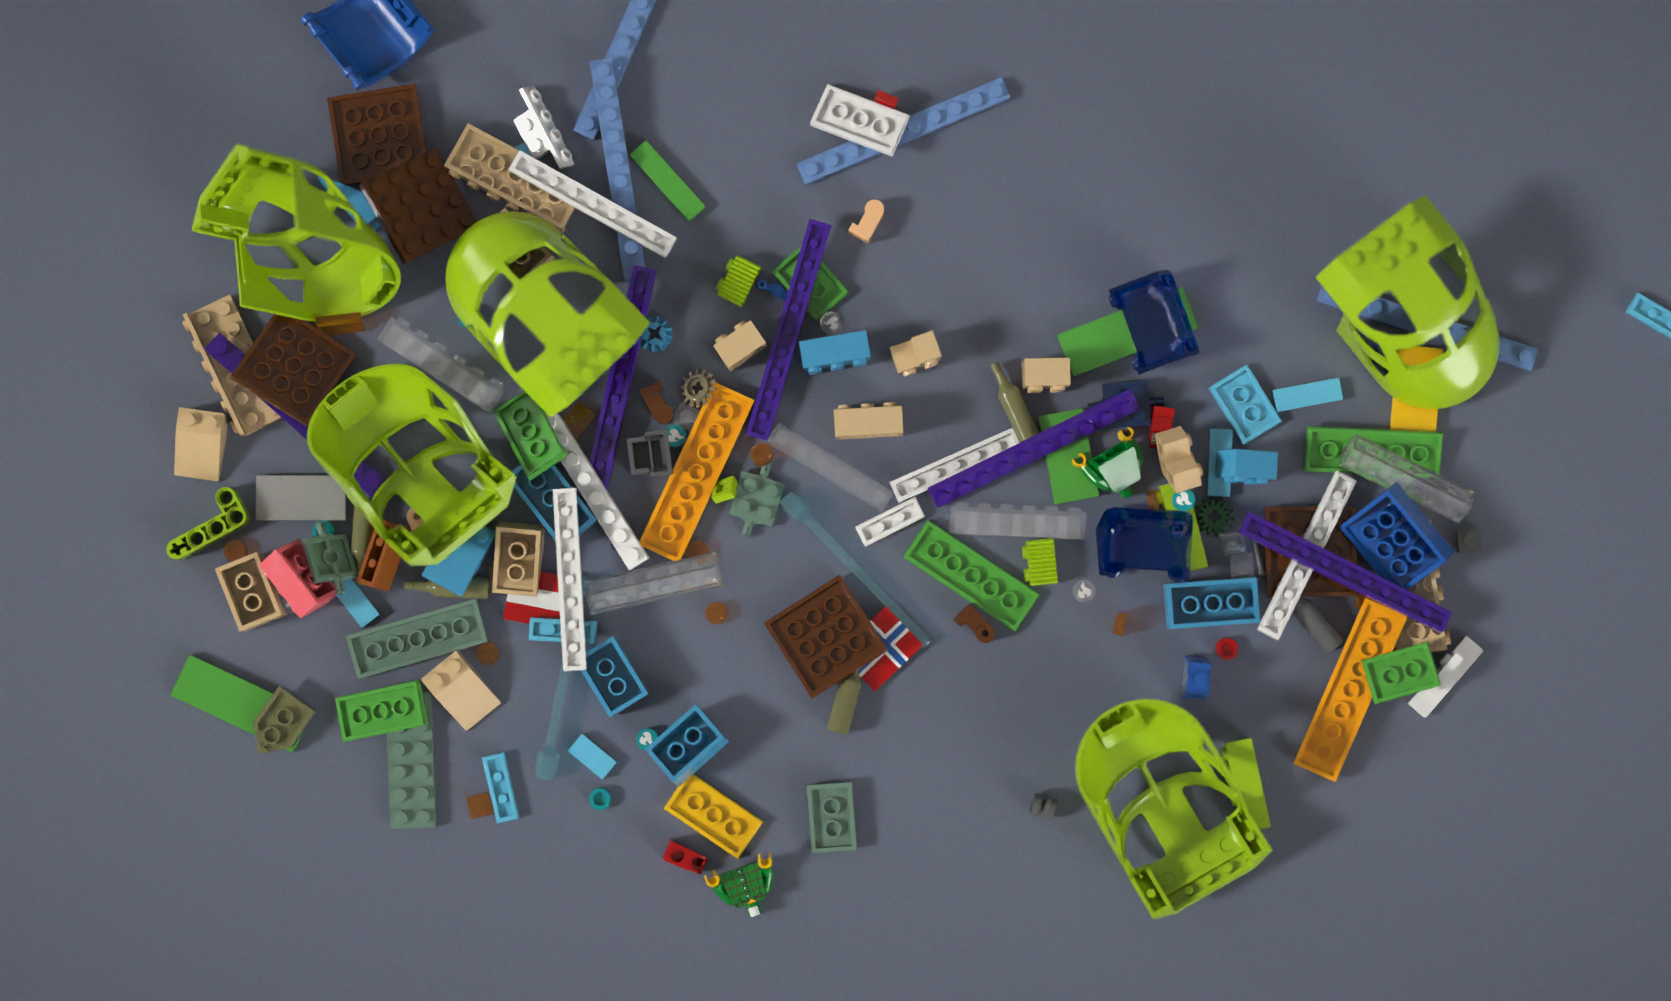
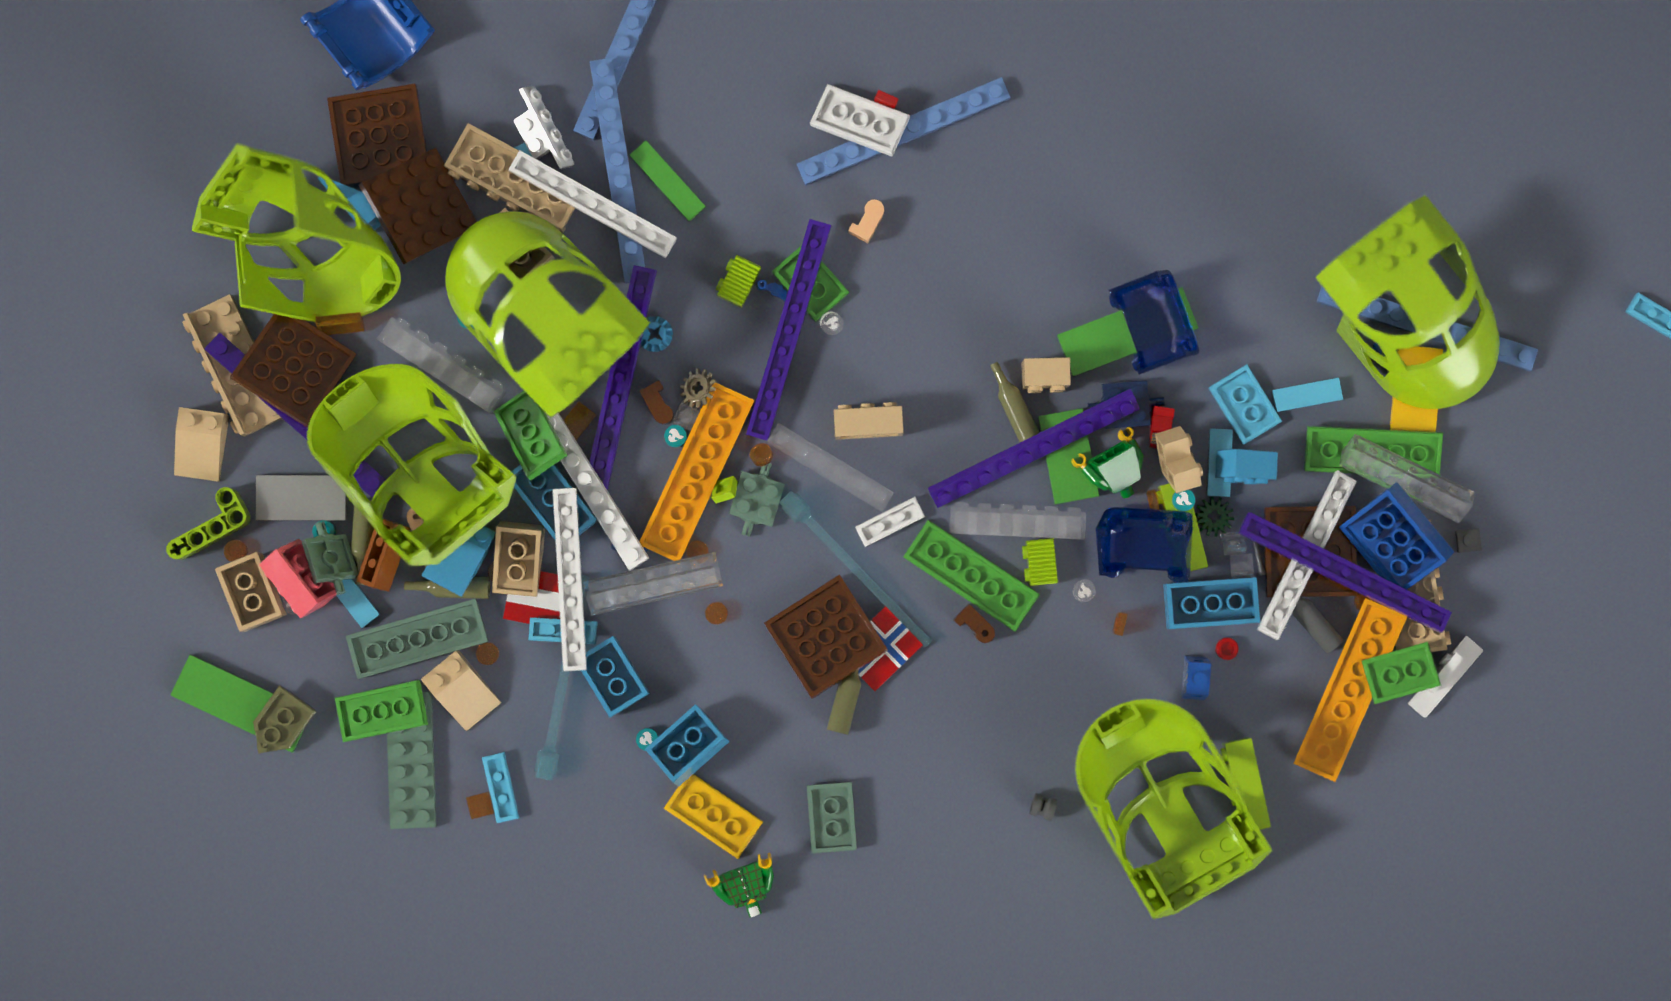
(592, 756): medium azure tile -> none
(600, 798): teal tile -> none
(650, 454): dark grey plate -> none
(684, 857): red leg -> none
(739, 345): tan brick -> none
(835, 352): dark azure brick -> none
(917, 352): tan brick -> none
(921, 479): white plate -> none

